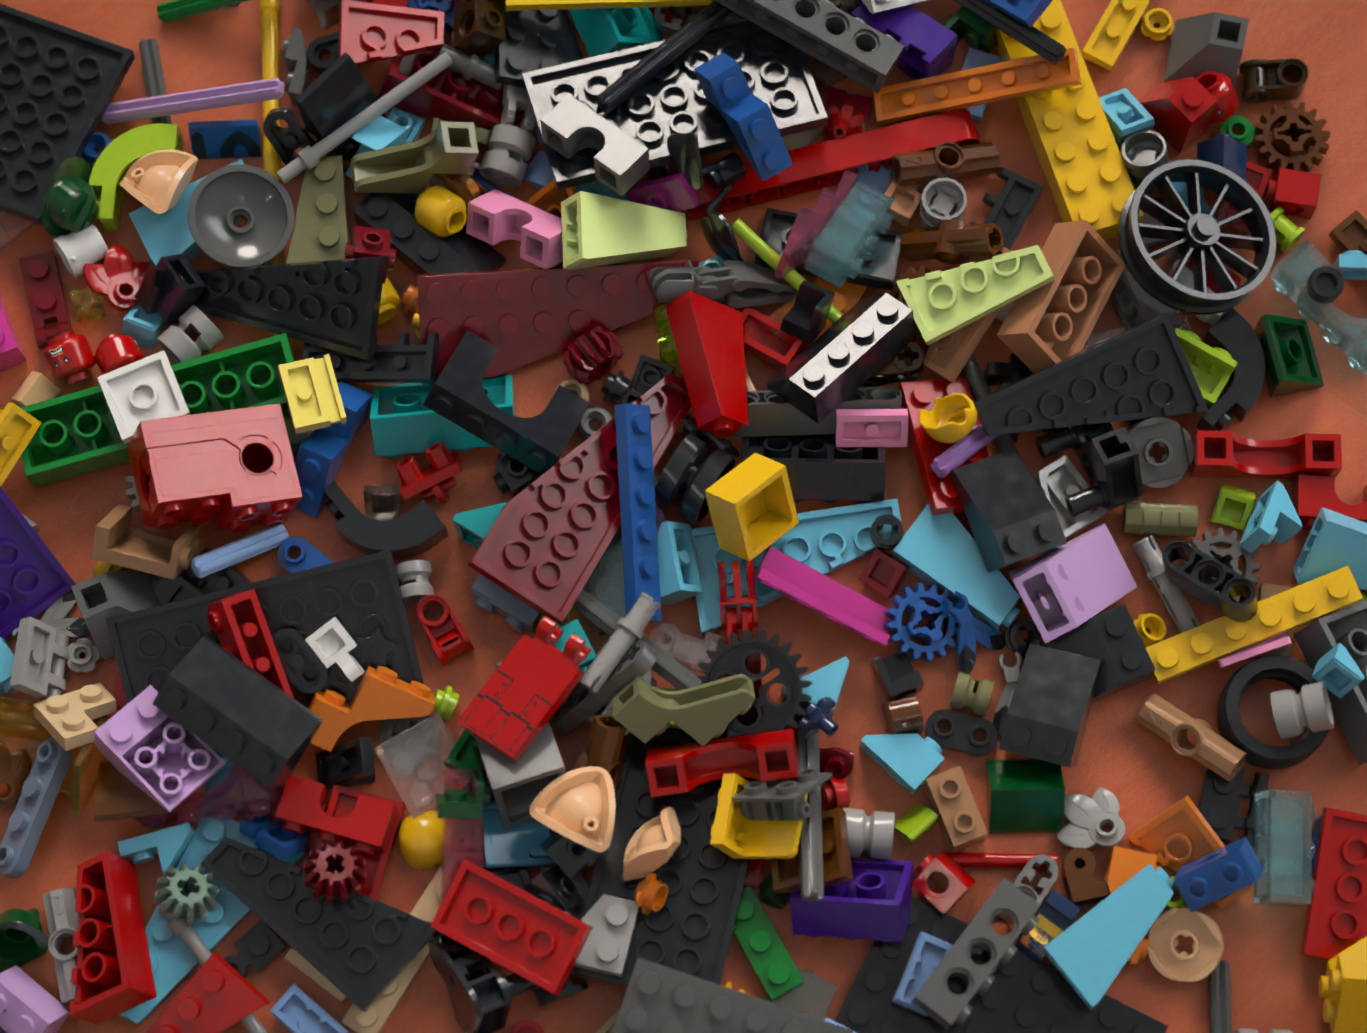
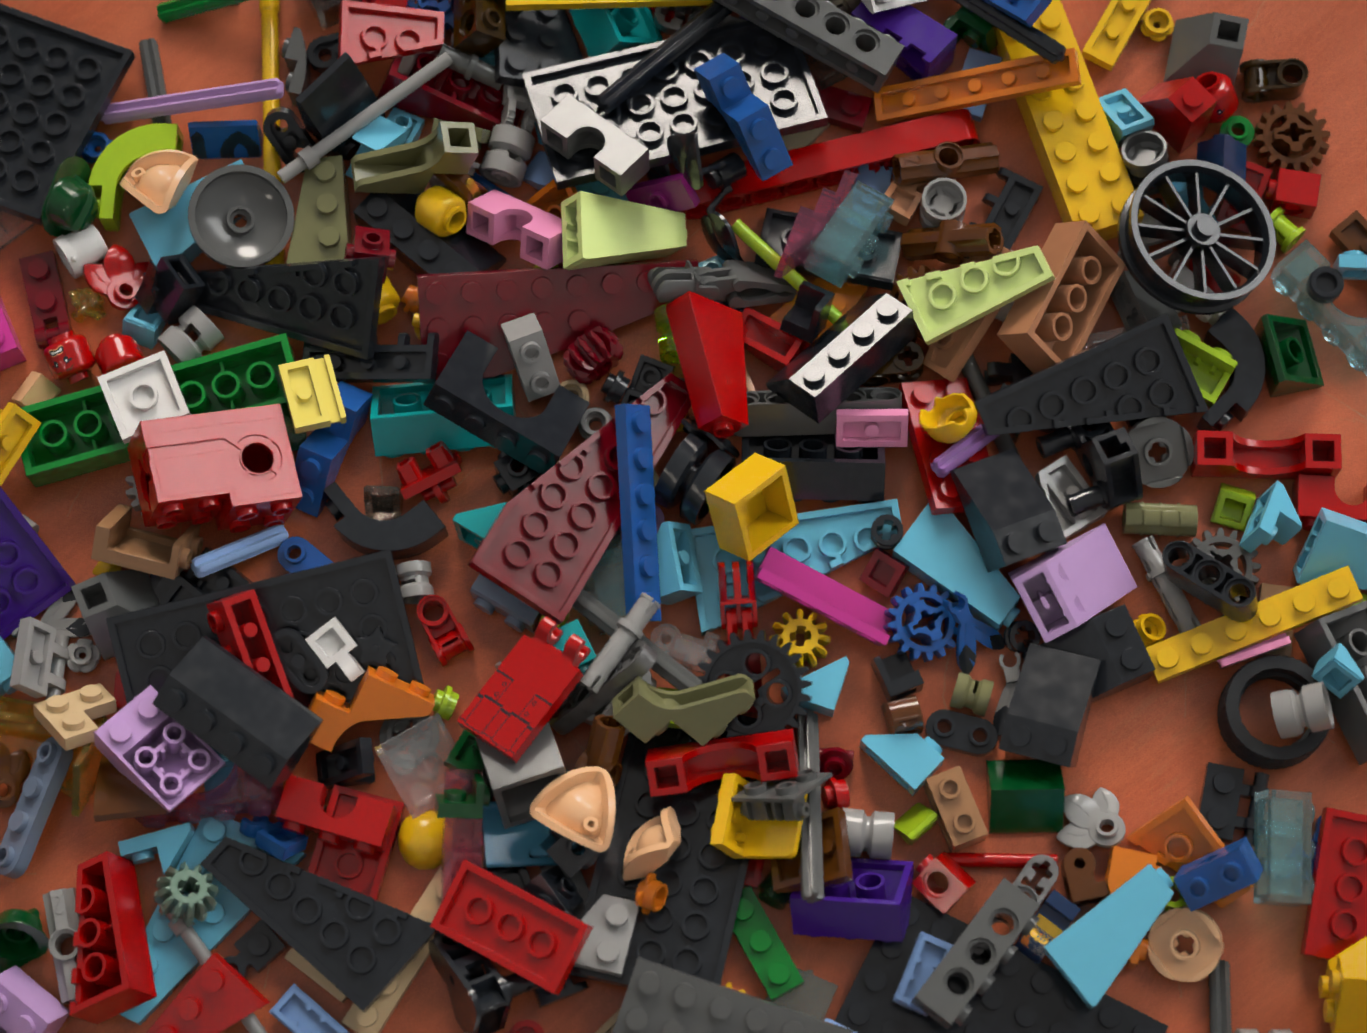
(334, 884): dark red gear -> none
(531, 356): none -> light grey brick
(813, 646): none -> yellow gear
(819, 718): dark blue plant -> none
(843, 122): red plant -> none
(1210, 749): medium nougat piece -> none

